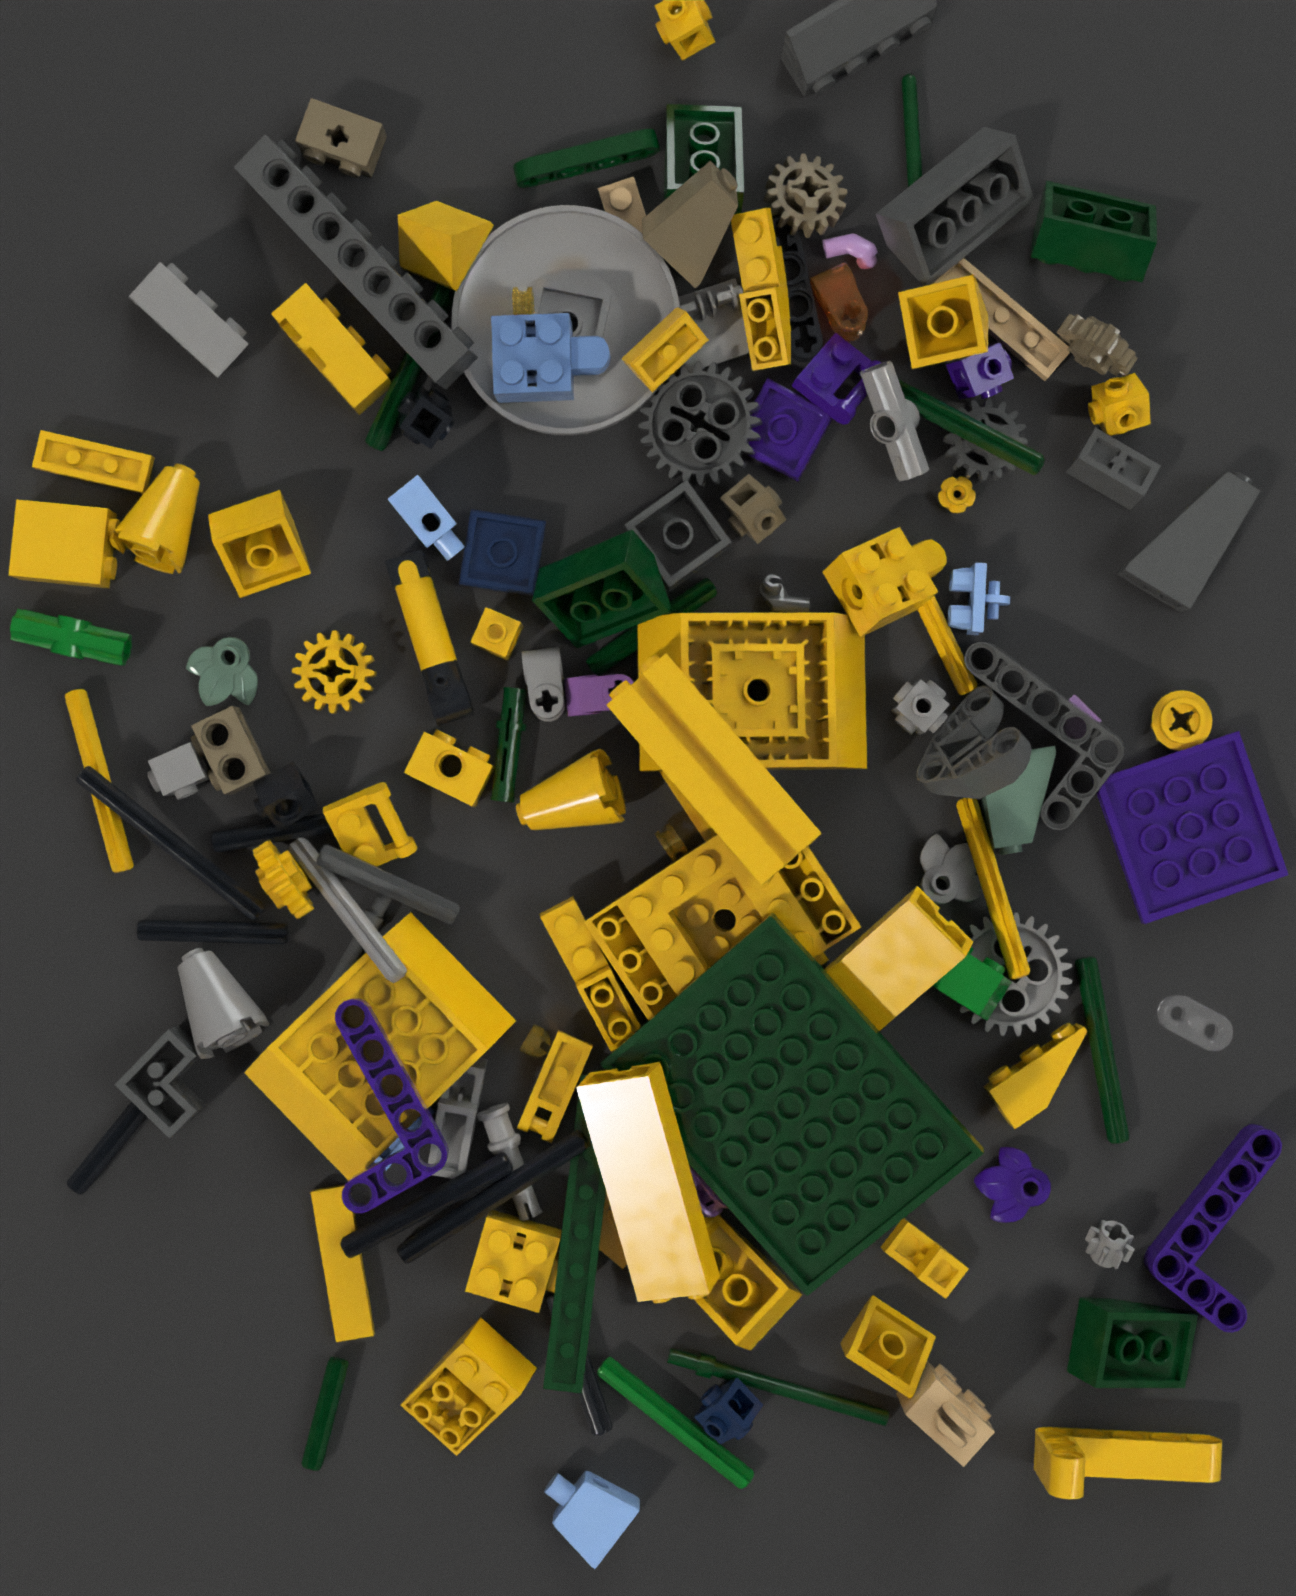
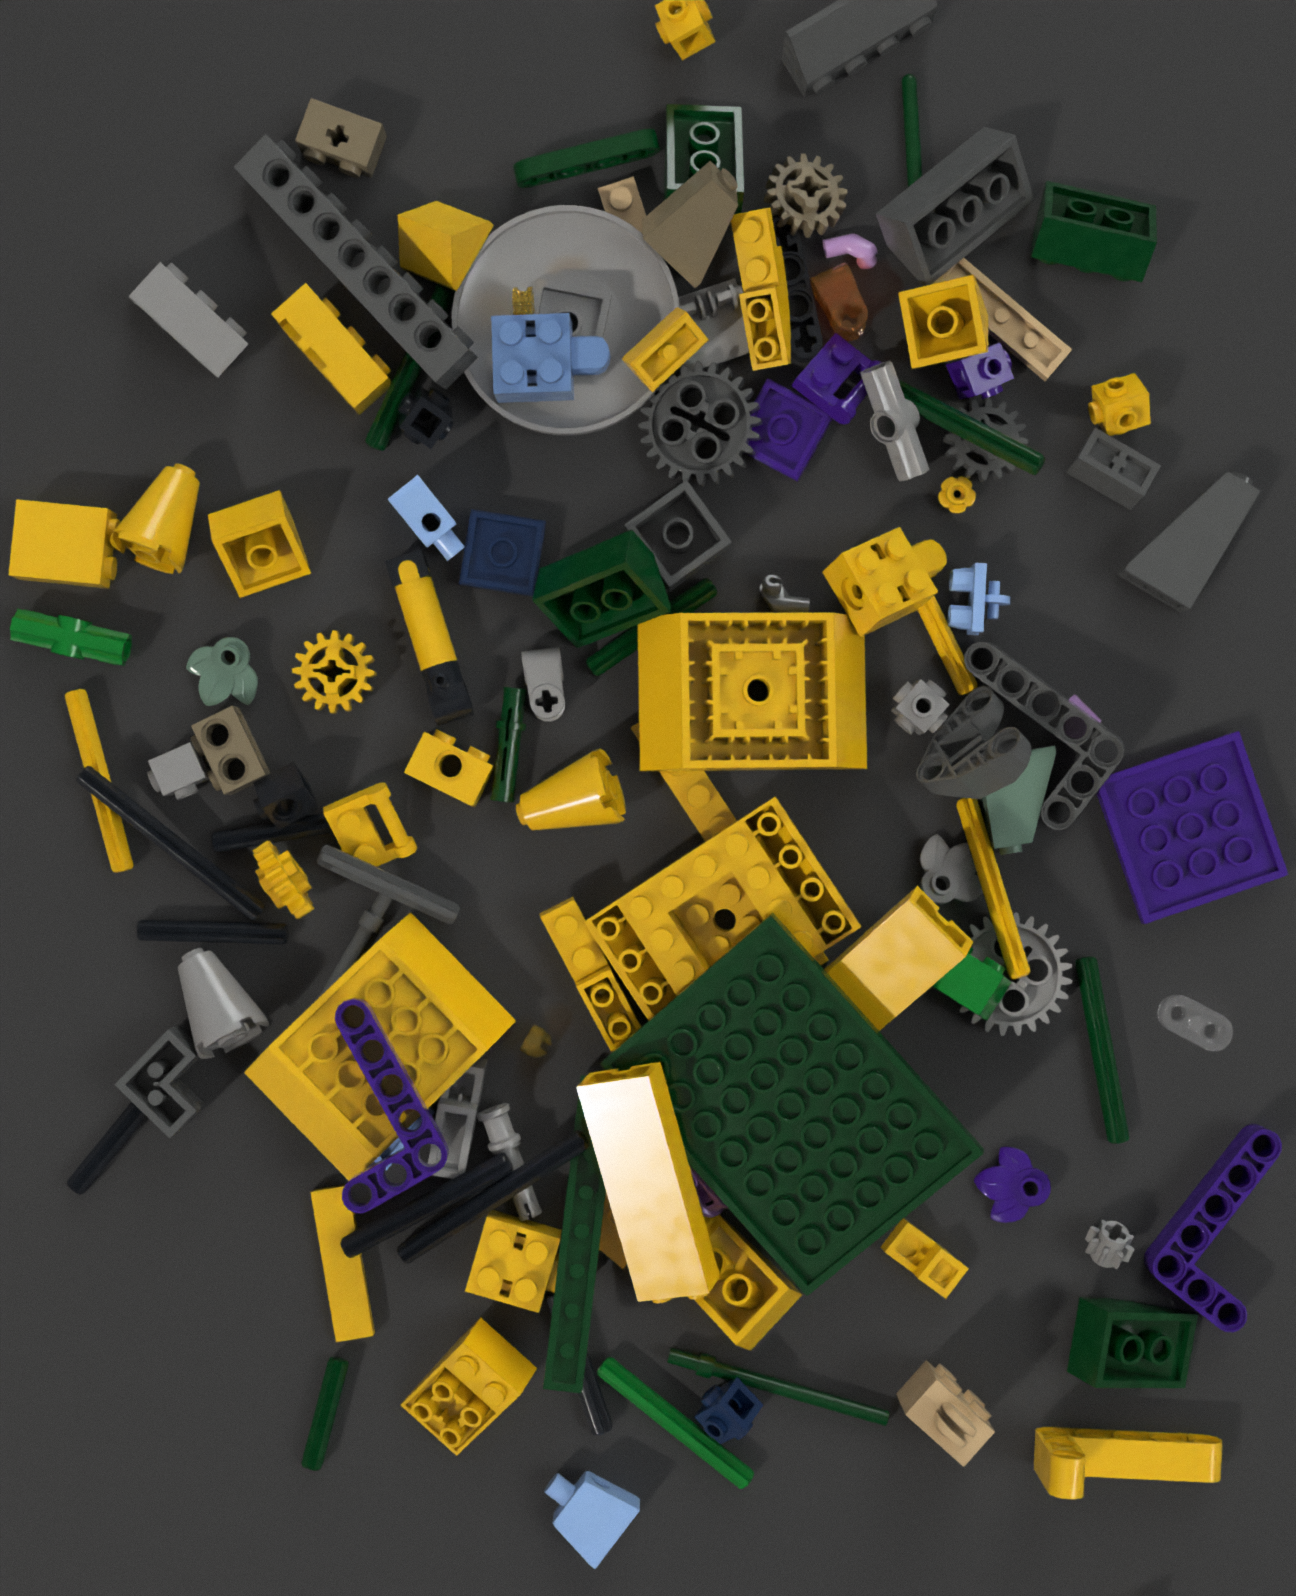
(93, 462): yellow plate -> none
(348, 911): light grey axle -> none
(497, 633): yellow brick -> none
(555, 1084): yellow plate -> none
(590, 693): medium lavender piece -> none
(671, 842): clear yellow bush -> none
(712, 768): yellow brick -> none
(753, 509): dark tan brick -> none
(888, 1346): yellow slope -> none
(1032, 1082): yellow slope -> none
(1097, 345): dark tan gear -> none
(1198, 723): yellow gear -> none

